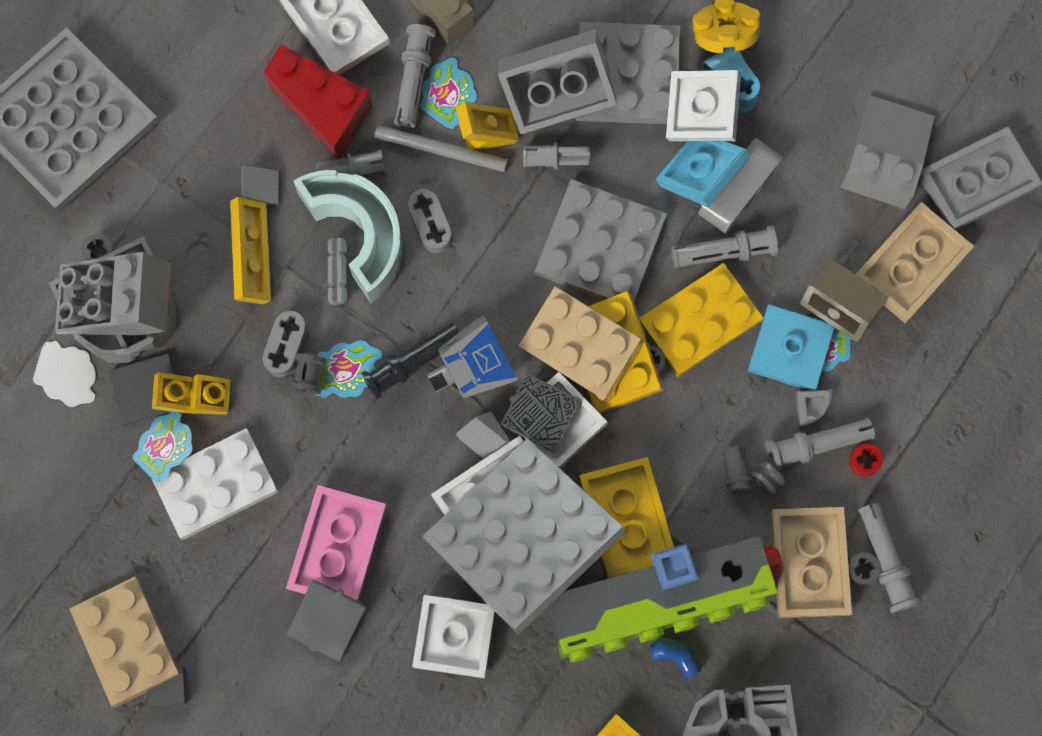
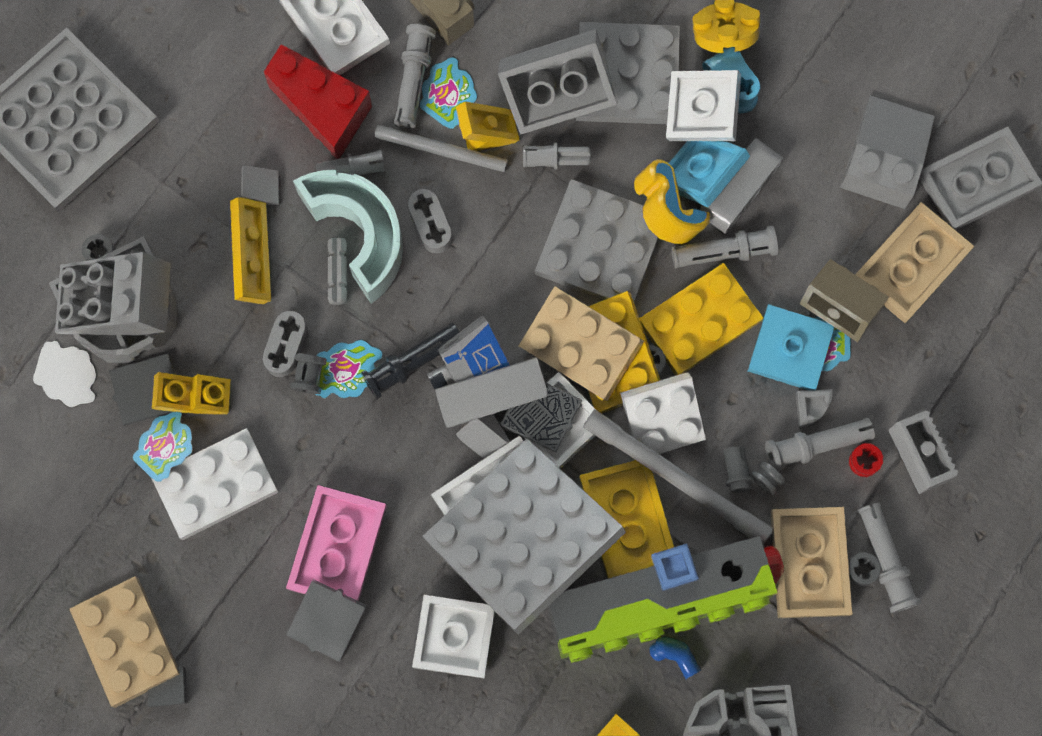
(491, 392): none -> light grey slope
(614, 435): none -> light grey piece
(663, 205): none -> yellow animal
(664, 414): none -> white plate
(923, 451): none -> light grey brick

